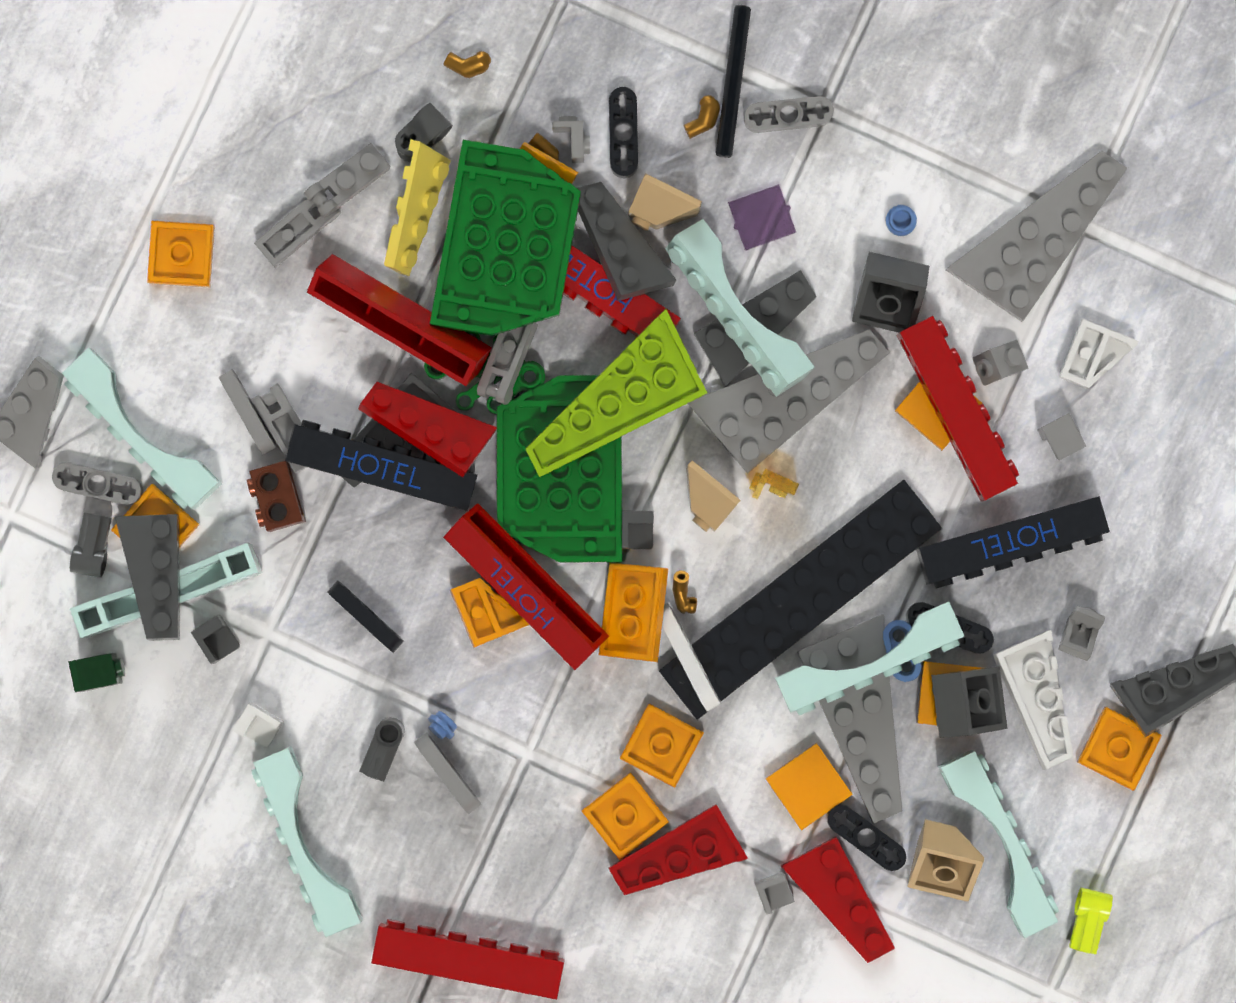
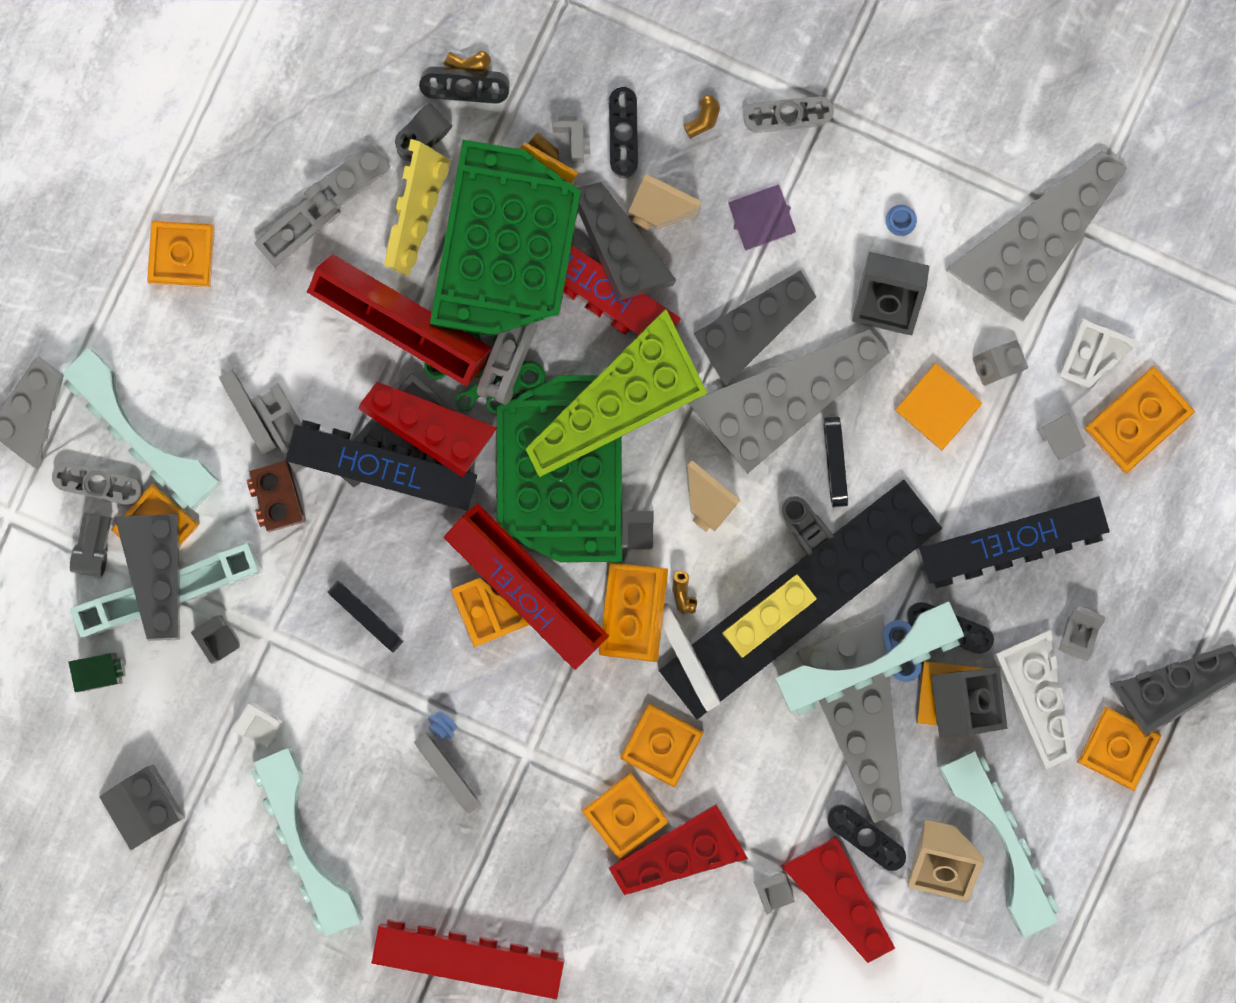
(141, 806): none -> dark grey slope
(382, 751): dark grey piece -> none
(441, 91): none -> black beam
(733, 81): black axle -> none
(769, 616): none -> light yellow brick
(775, 358): light aqua arch -> none
(778, 484): clear yellow bracket -> none
(805, 525): none -> dark grey piece
(808, 786): light orange tile -> none
(835, 462): none -> black beam
(957, 408): red brick -> none
(1091, 912): neon yellow piece -> none
(1139, 420): none -> light orange tile

